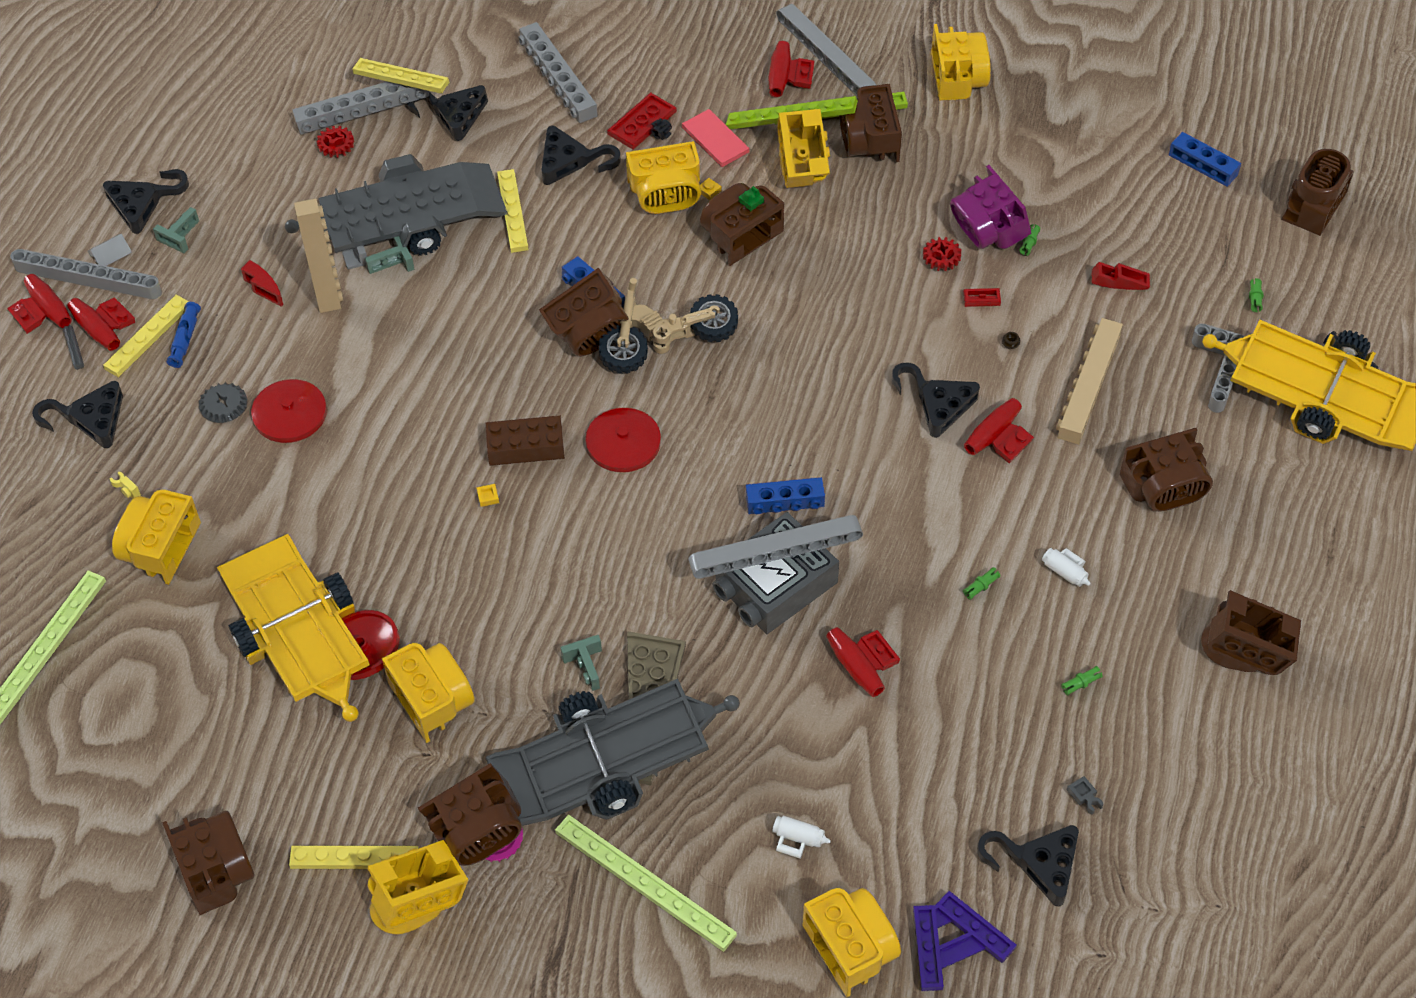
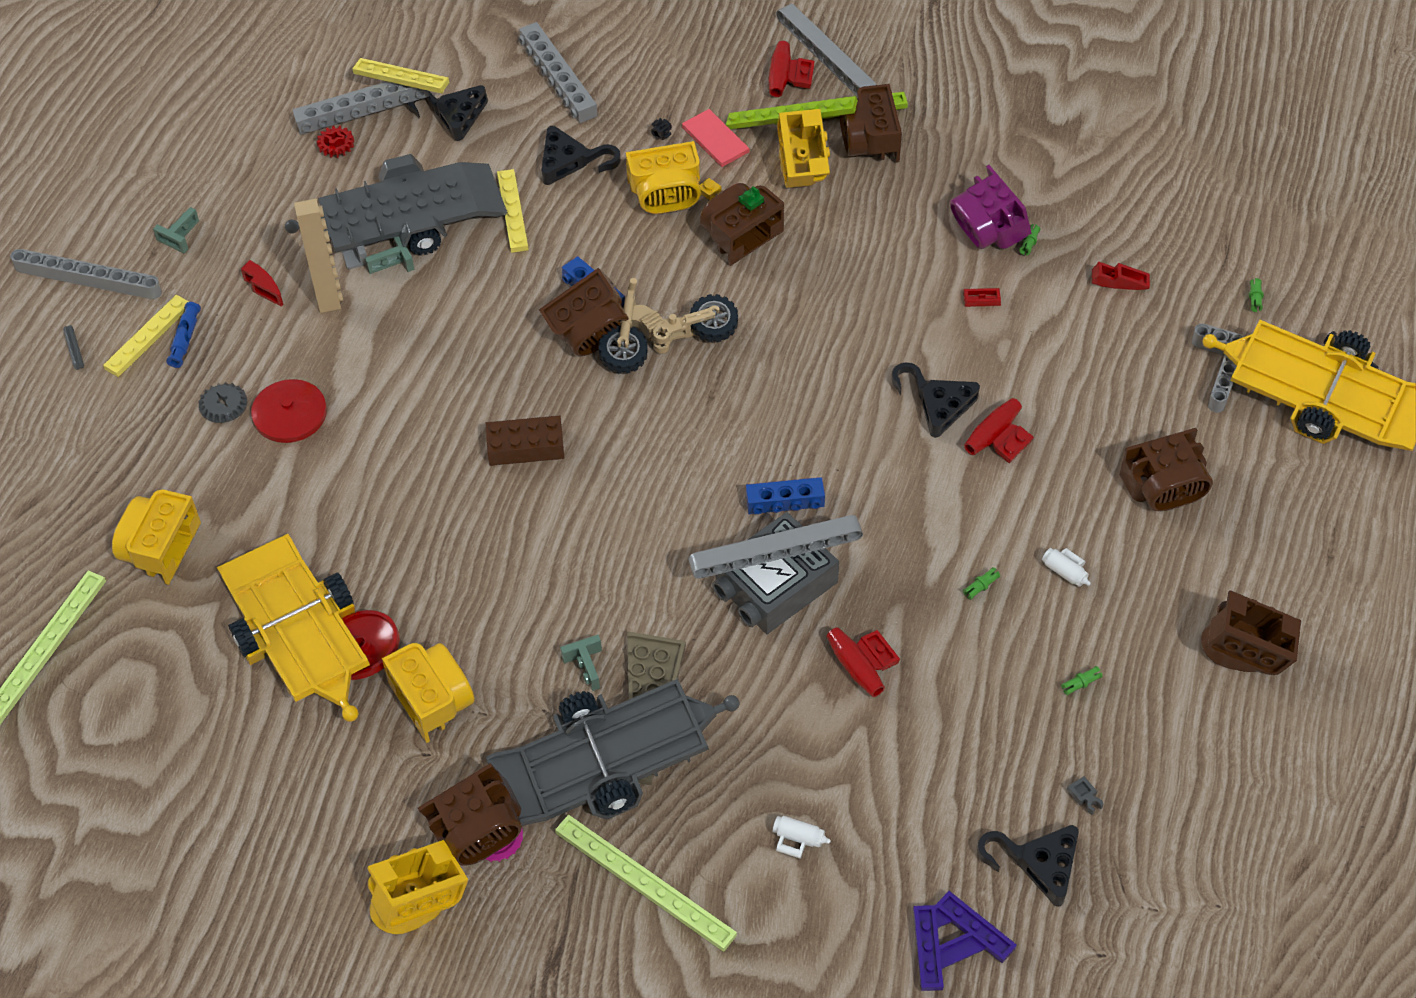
(41, 304): red plate -> none
(90, 413): black piece -> none
(102, 321): red plate -> none
(110, 250): light grey panel -> none
(129, 489): light yellow plate -> none
(142, 197): black piece -> none
(210, 859): reddish brown brick -> none
(342, 856): light yellow plate -> none
(487, 495): yellow plate -> none
(623, 439): red dish -> none
(636, 124): red tile -> none
(850, 935): yellow brick -> none
(942, 254): red gear -> none
(959, 63): yellow brick -> none
(1011, 336): dark brown plate -> none
(1090, 381): tan brick -> none
(1204, 159): blue brick -> none
(1318, 190): reddish brown brick -> none

